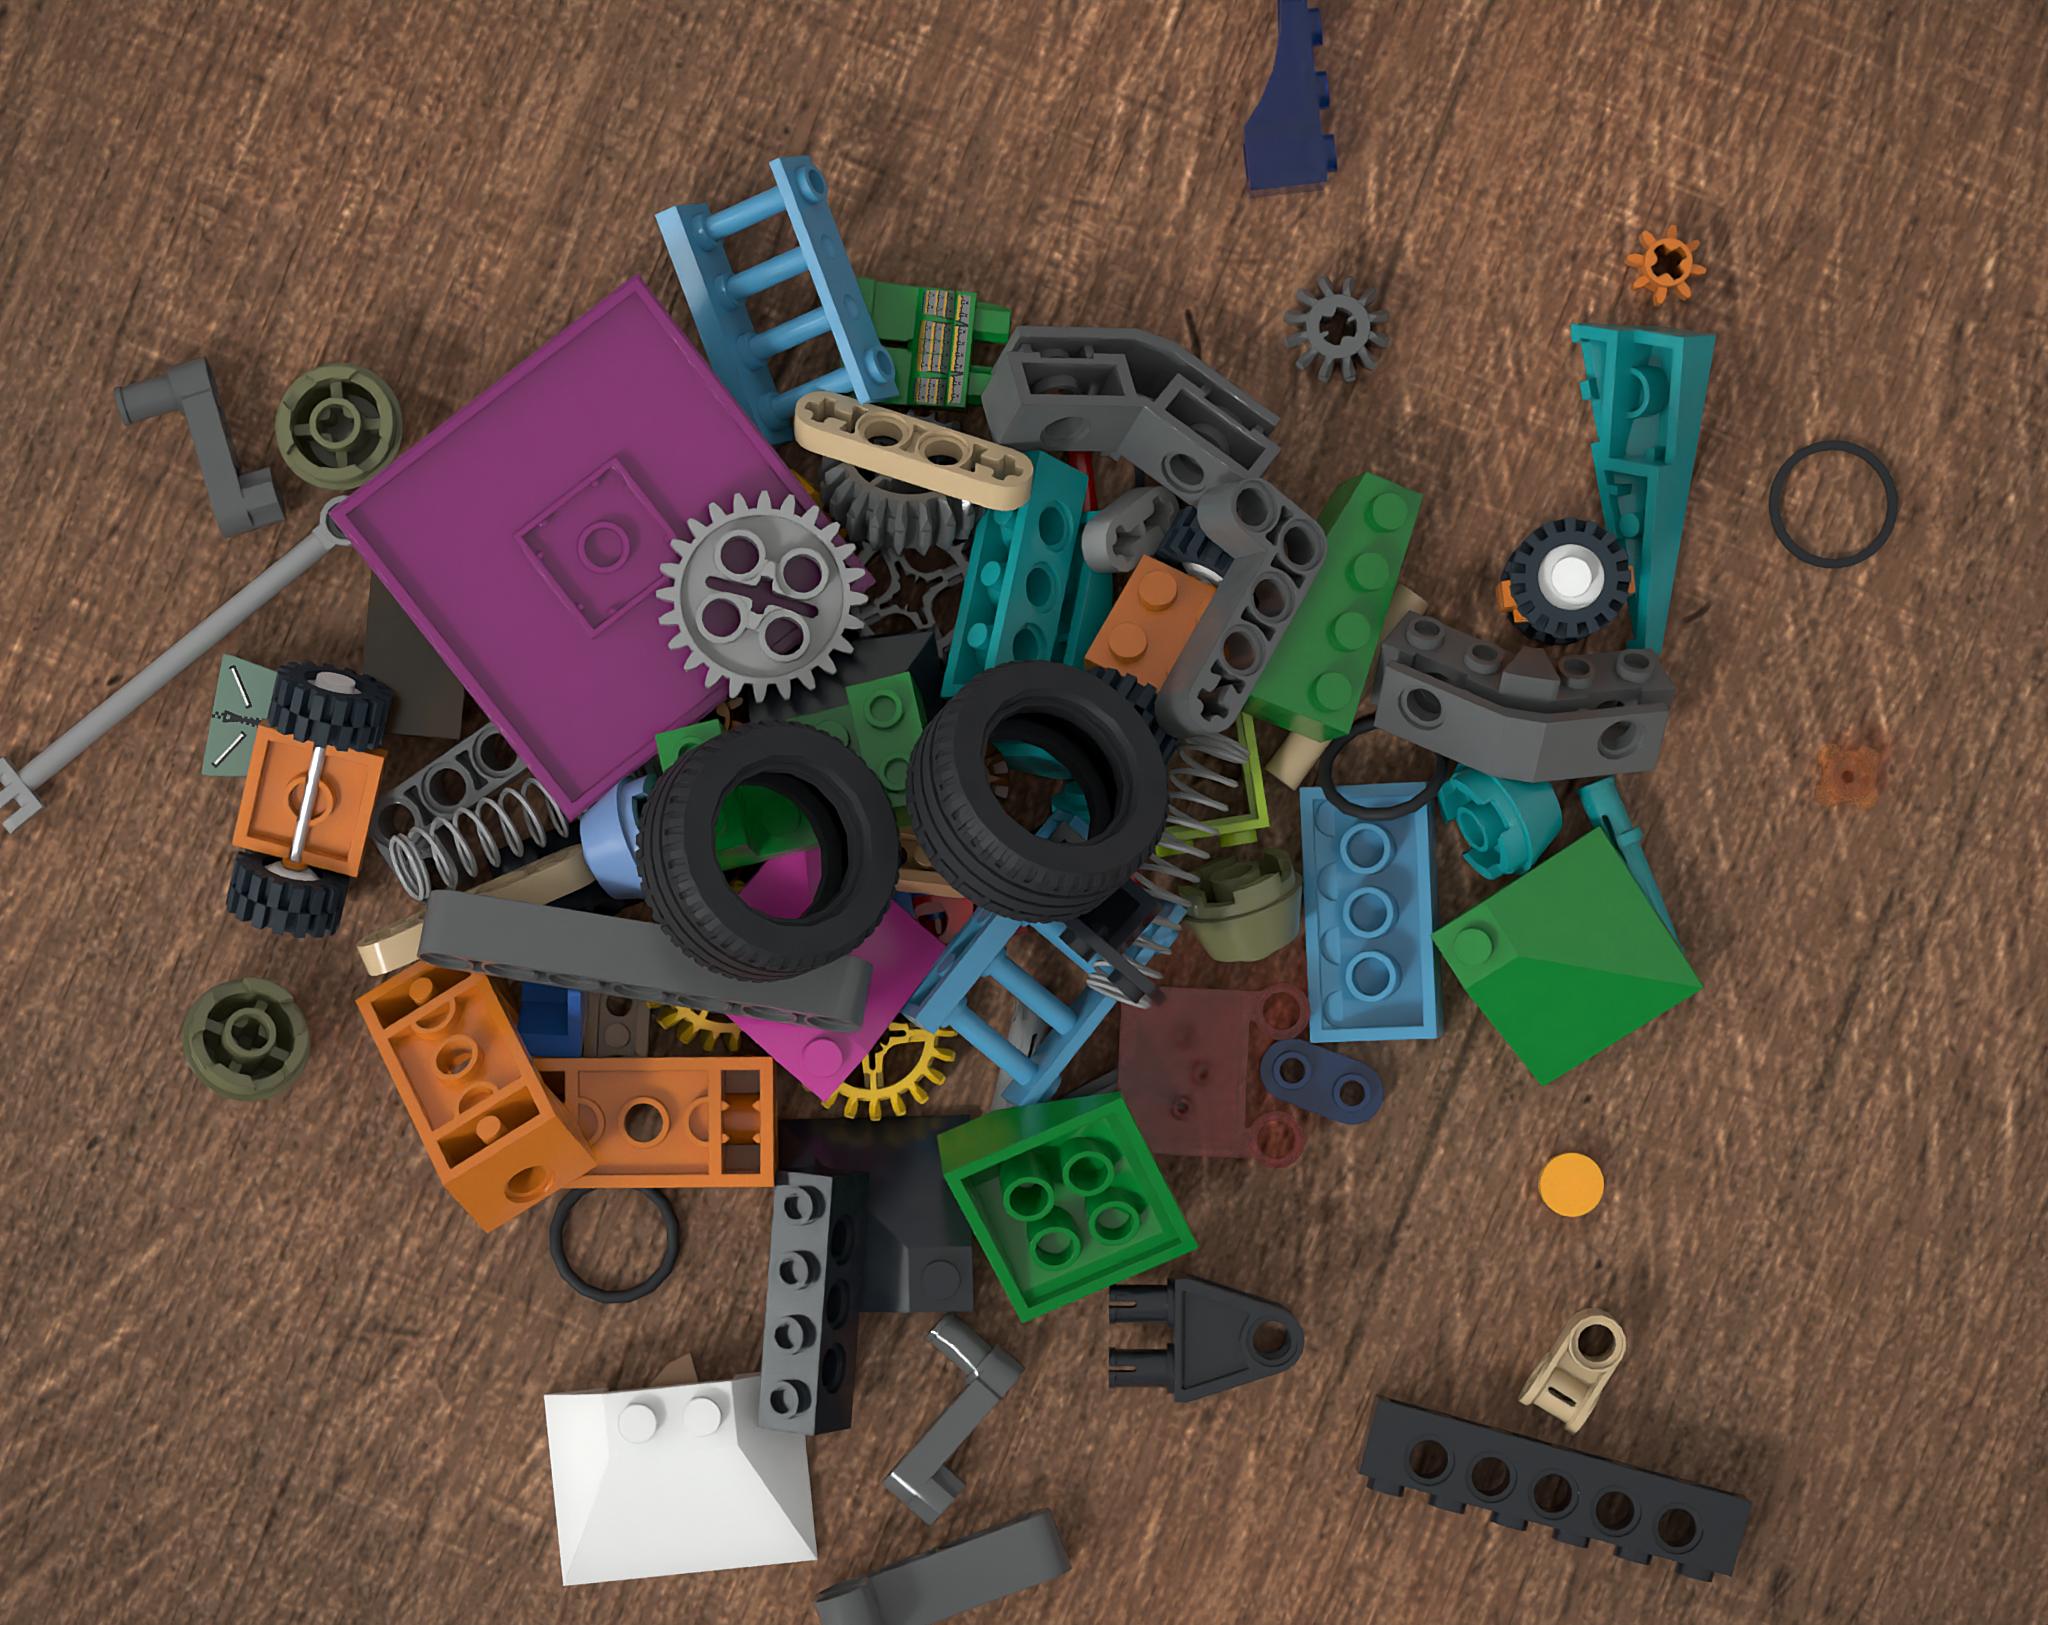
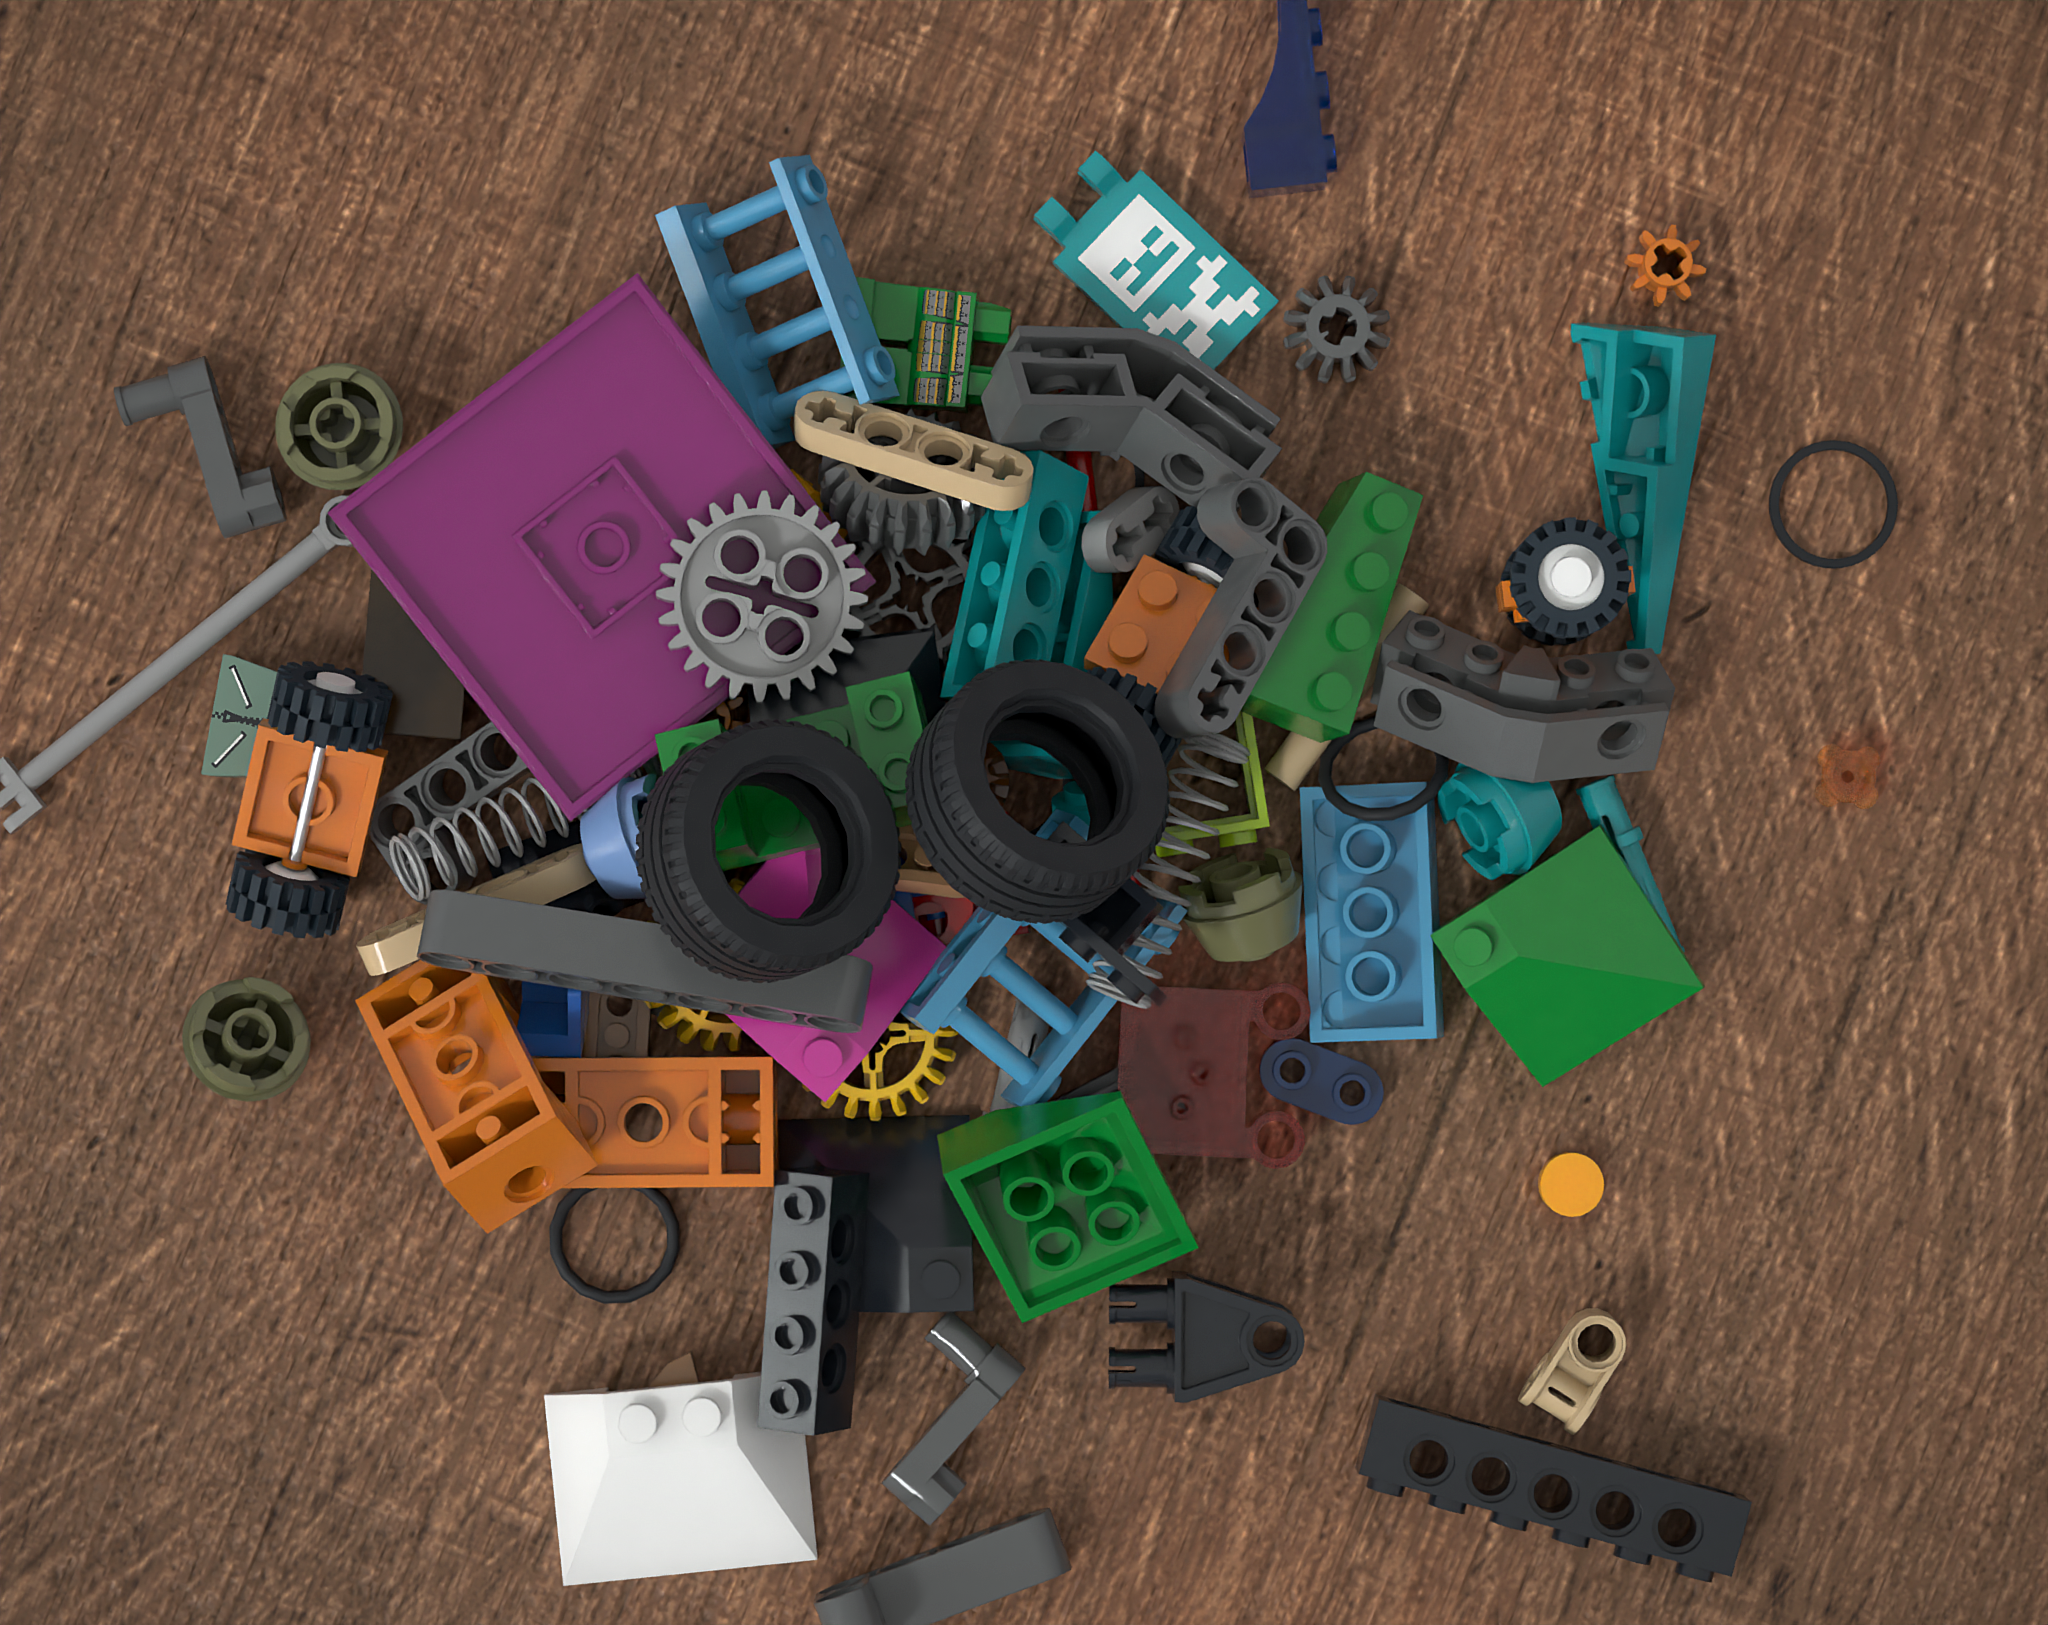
(1154, 265): none -> teal tile

